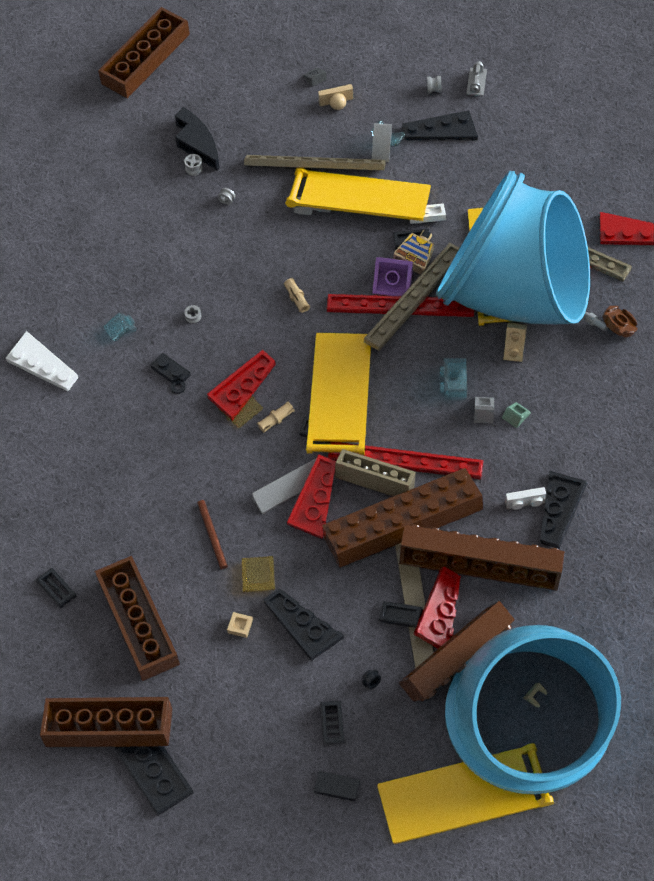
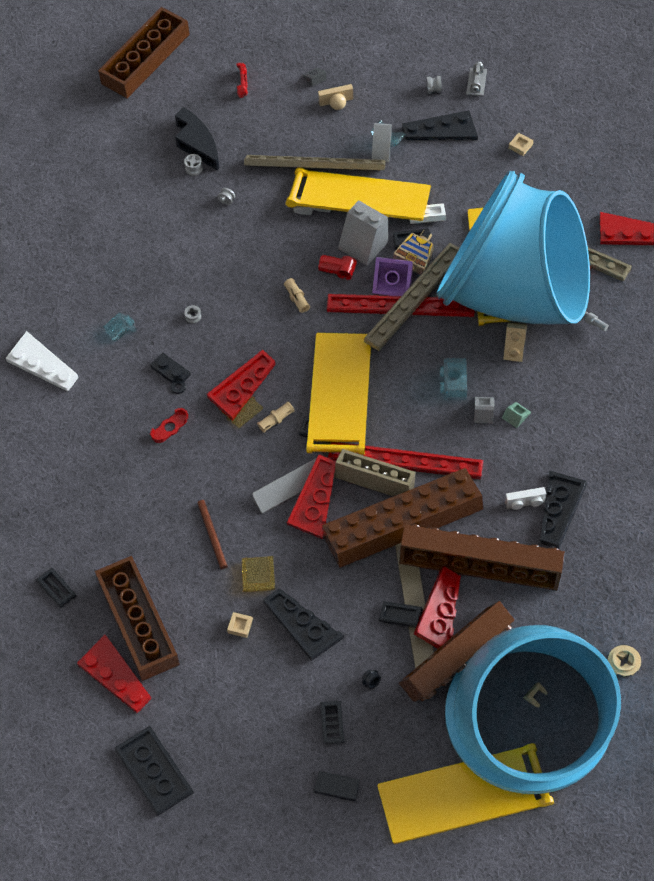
(106, 722): reddish brown brick -> none
(112, 672): none -> red wing
(178, 419): none -> red piece
(242, 89): none -> red piece
(343, 267): none -> red piece
(364, 233): none -> light grey slope
(520, 144): none -> tan plate
(620, 321): reddish brown tile -> none
(622, 652): none -> tan gear

